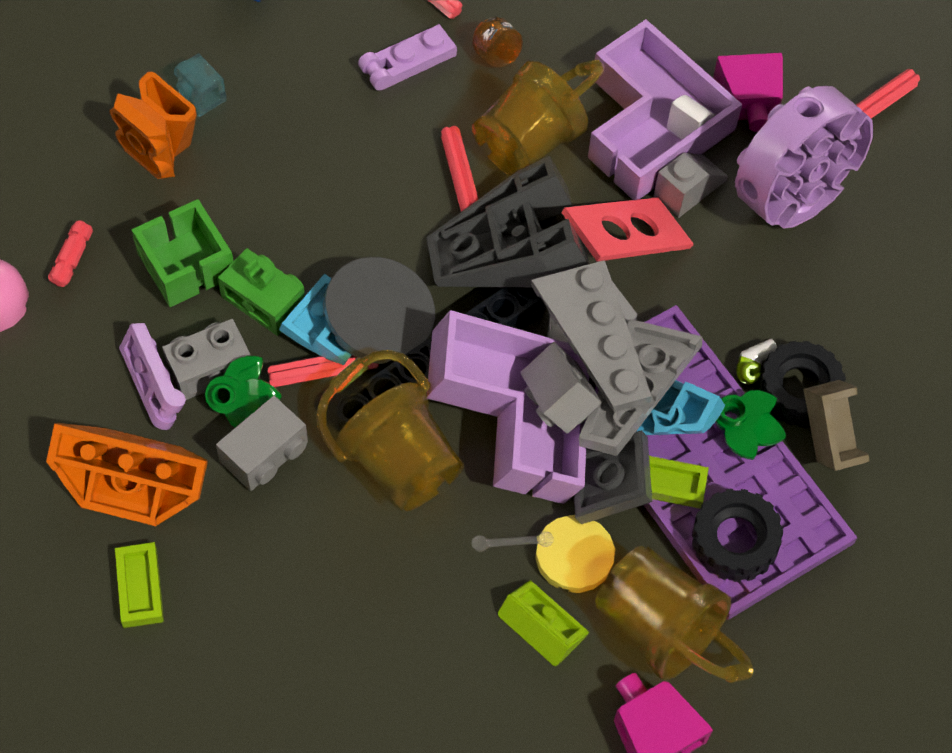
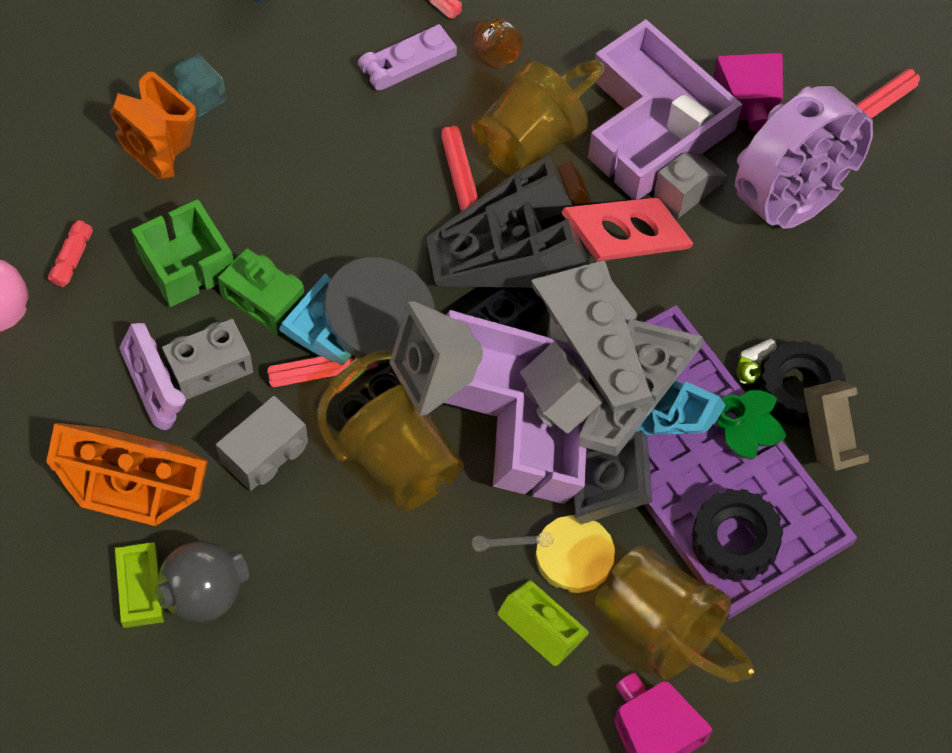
(200, 581): none -> dark grey brick
(245, 390): green plate -> none
(433, 356): none -> light grey slope
(574, 184): none -> reddish brown tile
(678, 482): lime tile -> none

